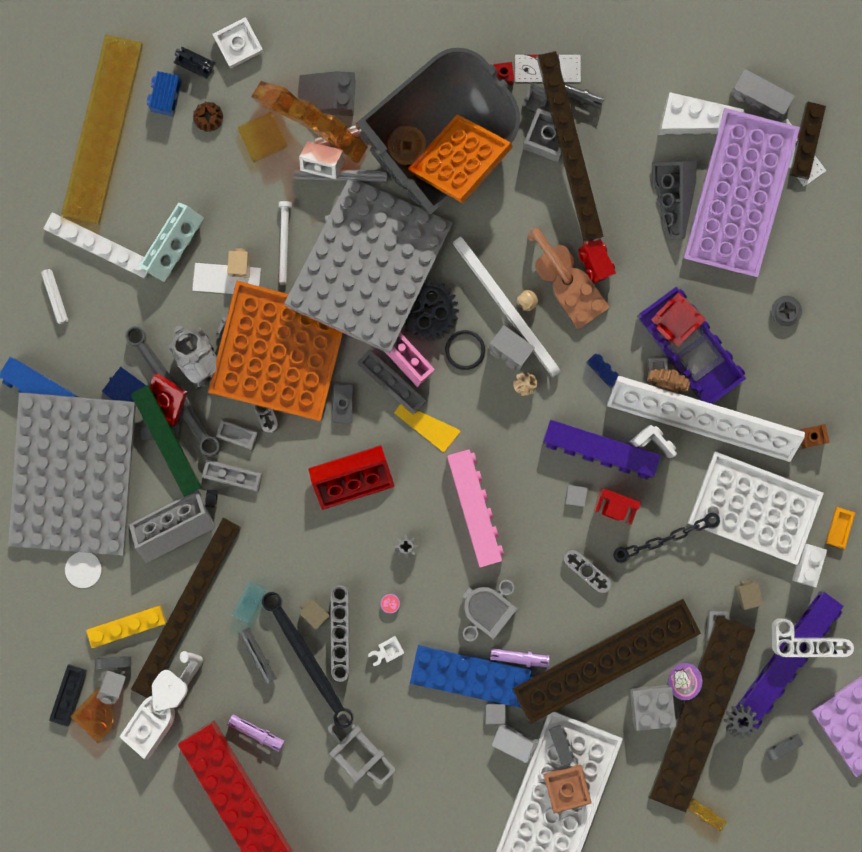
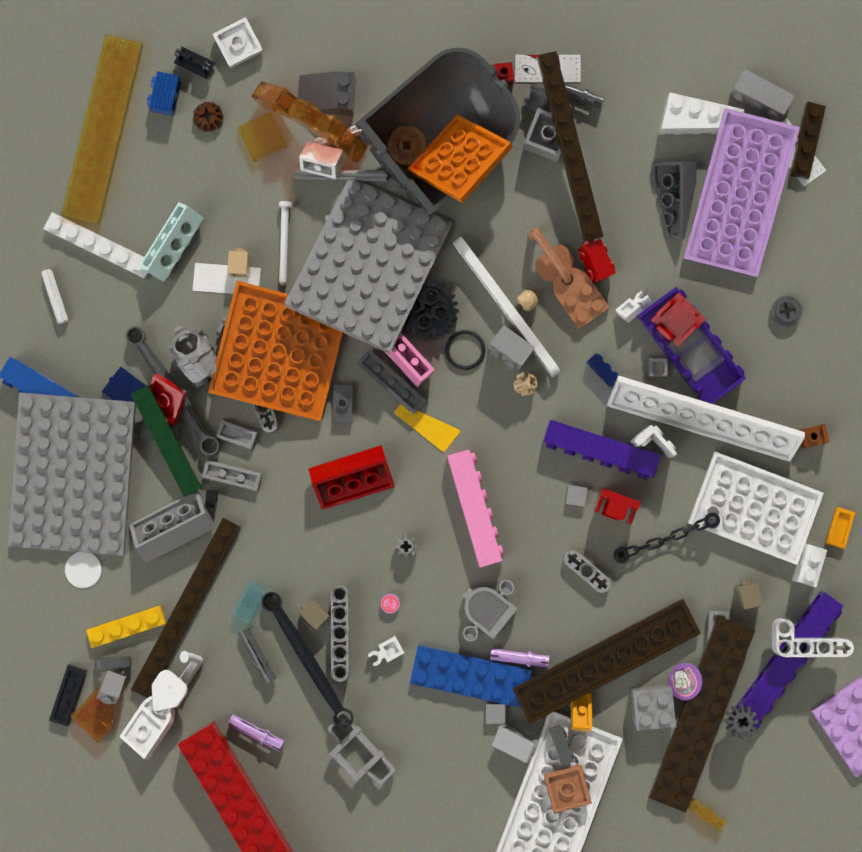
(582, 713): none -> light orange plate
(632, 308): none -> white plate
(668, 380): medium nougat gear -> none
(784, 747): dark grey beam -> none

